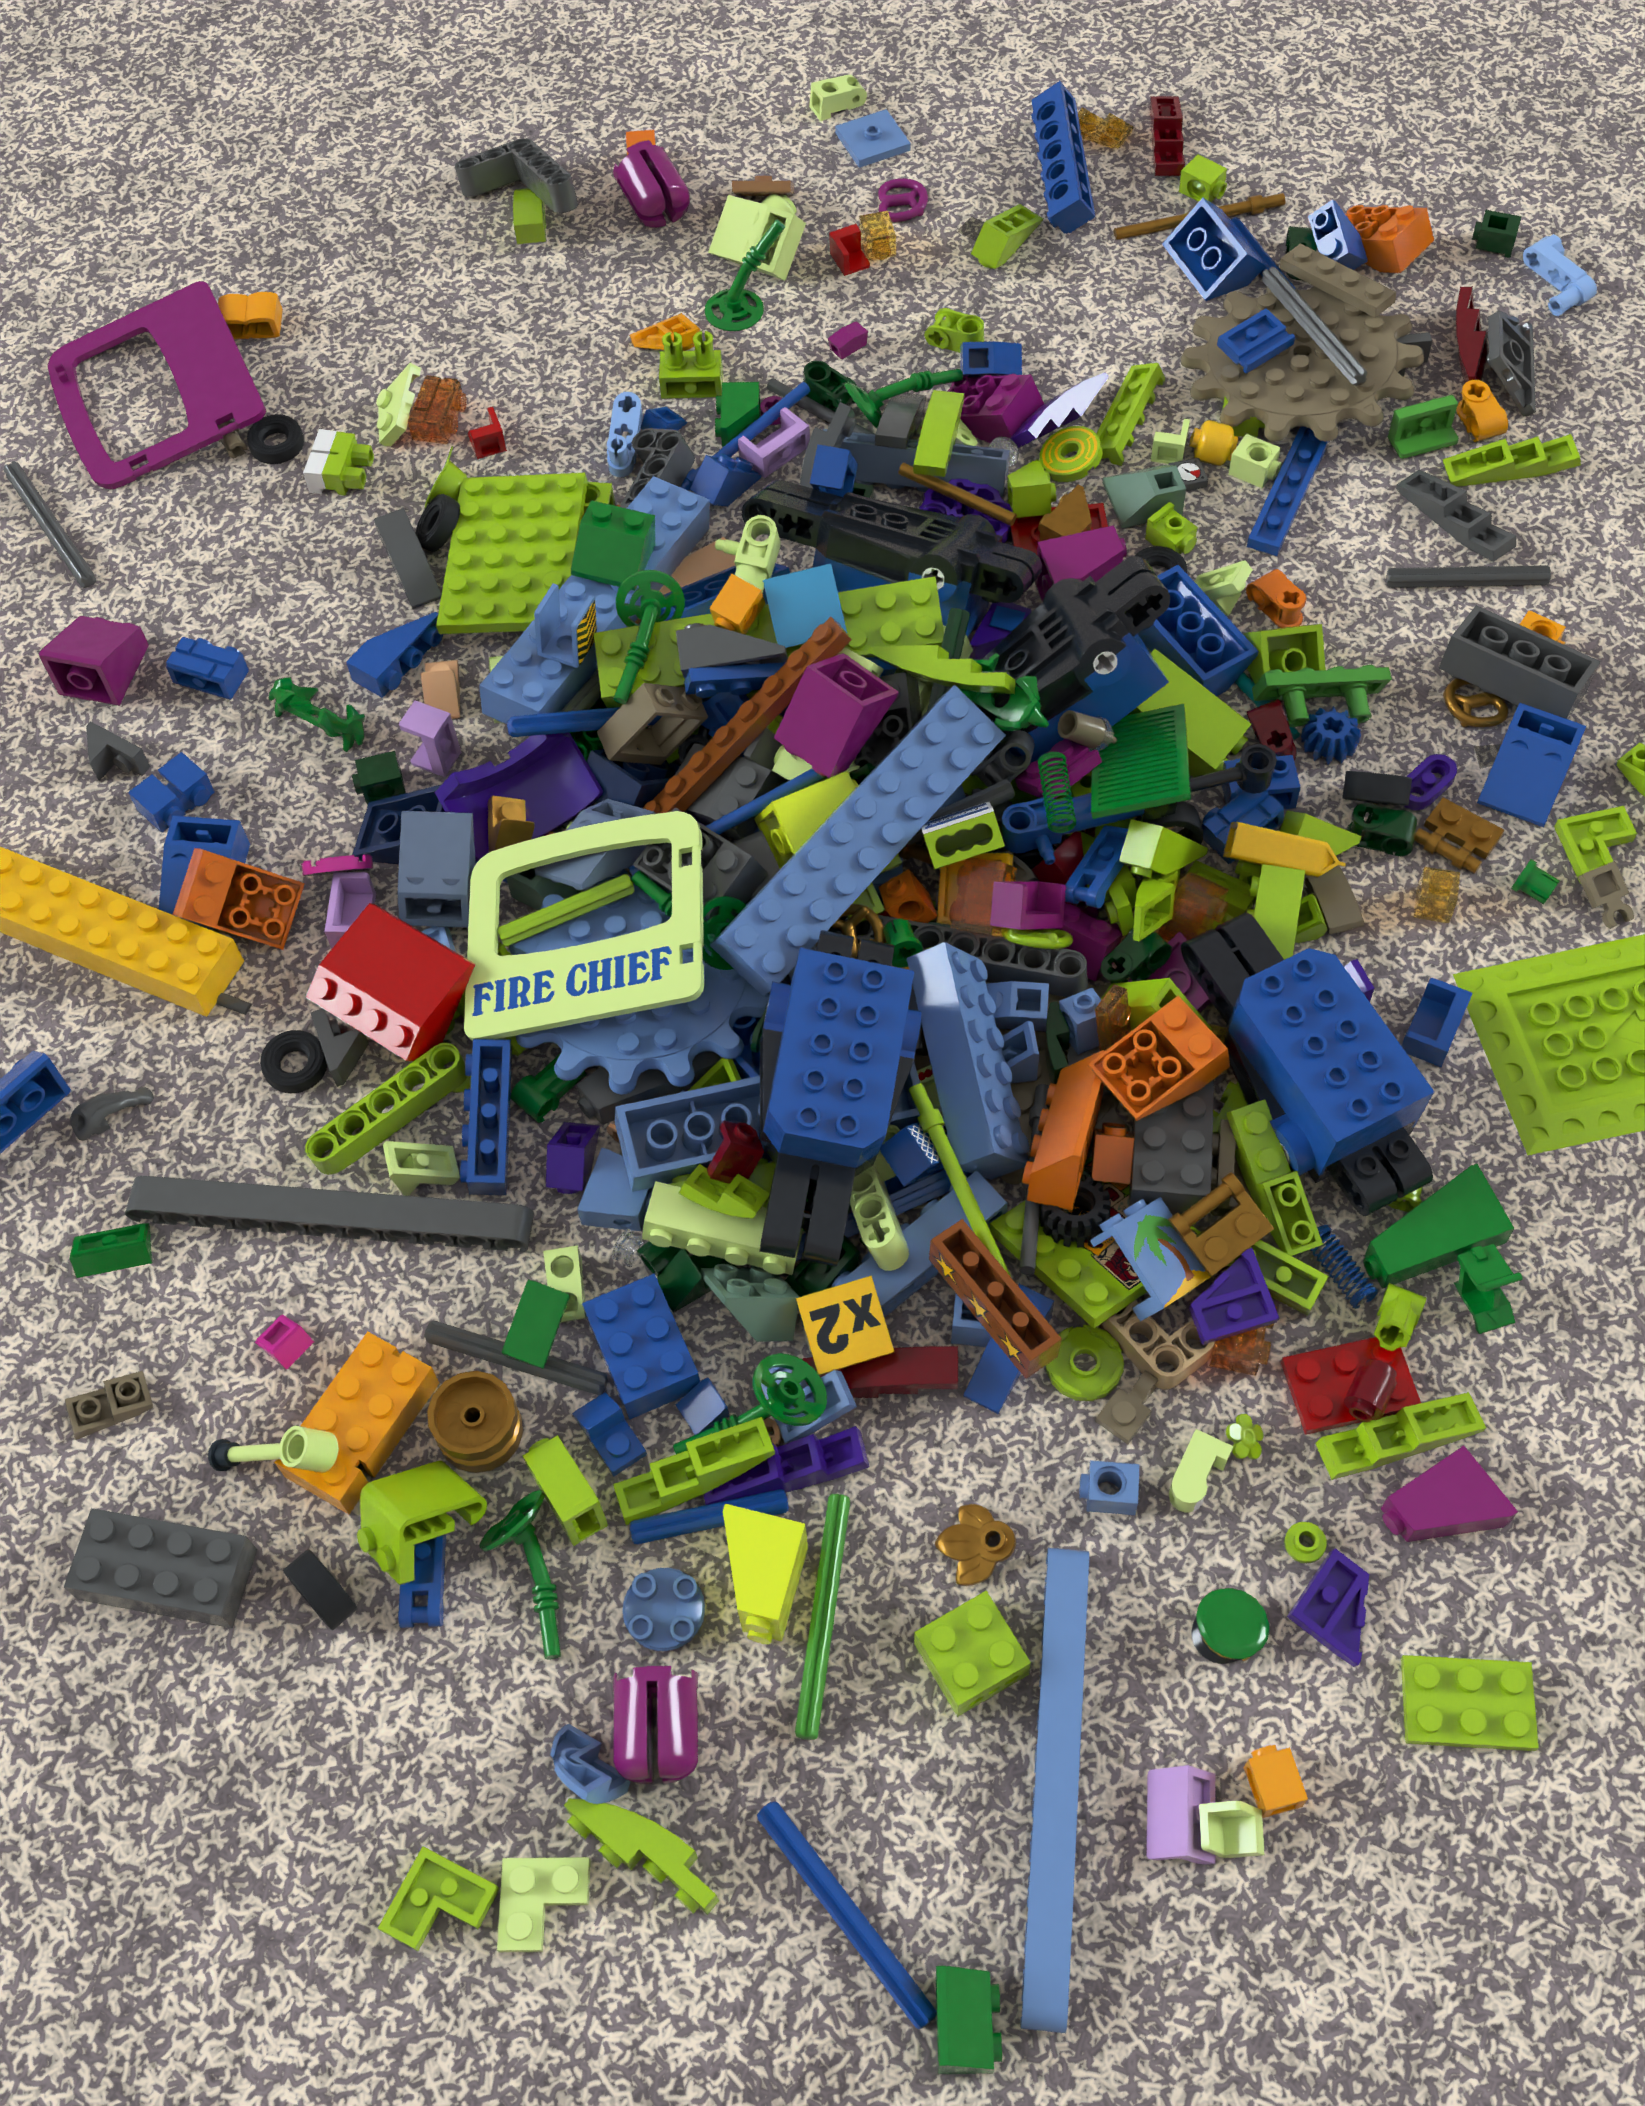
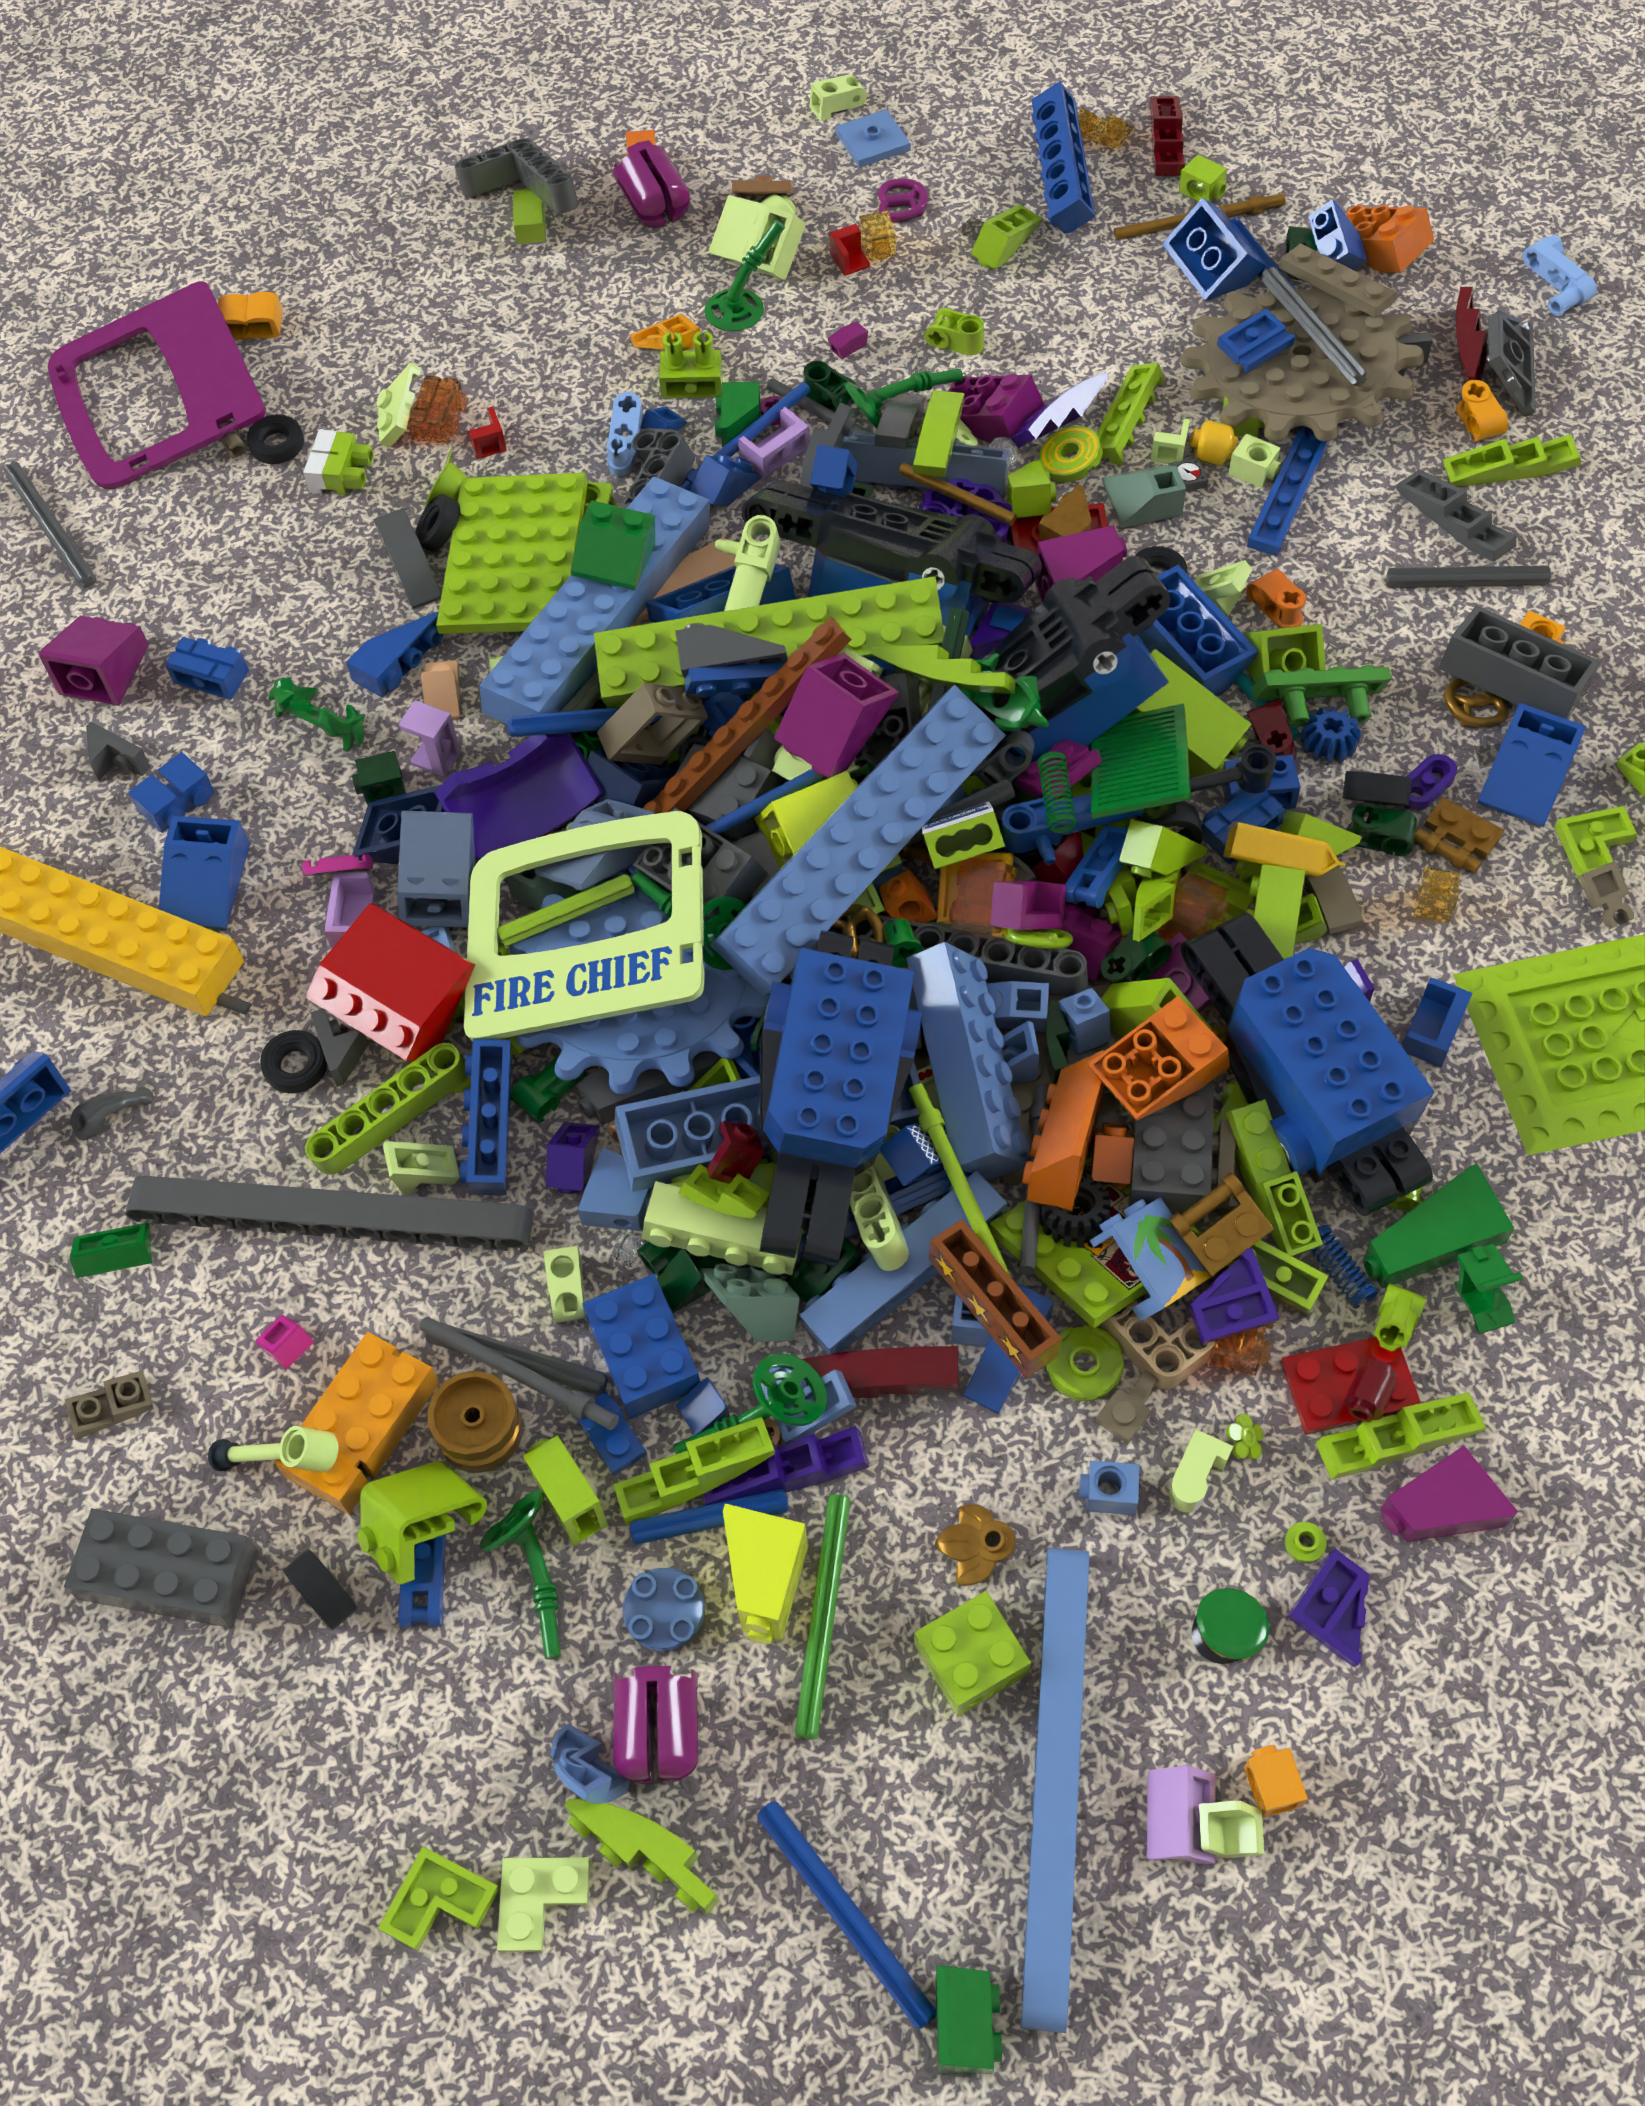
(238, 898): orange slope -> none
(507, 822): pearl gold slope -> none
(535, 1324): green slope -> none
(551, 630): medium blue piece -> none
(577, 1403): none -> dark grey bar
(649, 614): green dish -> none
(737, 605): light orange brick -> none
(802, 603): dark azure slope -> none
(845, 1325): yellow tile -> none
(990, 358): blue slope -> none
(1086, 730): dark tan piece -> none
(1113, 1017): clear orange plate -> none
(1171, 530): lime brick -> none
(1423, 427): bright green bracket -> none
(1469, 1703): lime plate -> none
(1497, 232): dark green brick -> none
(1535, 882): green bush -> none

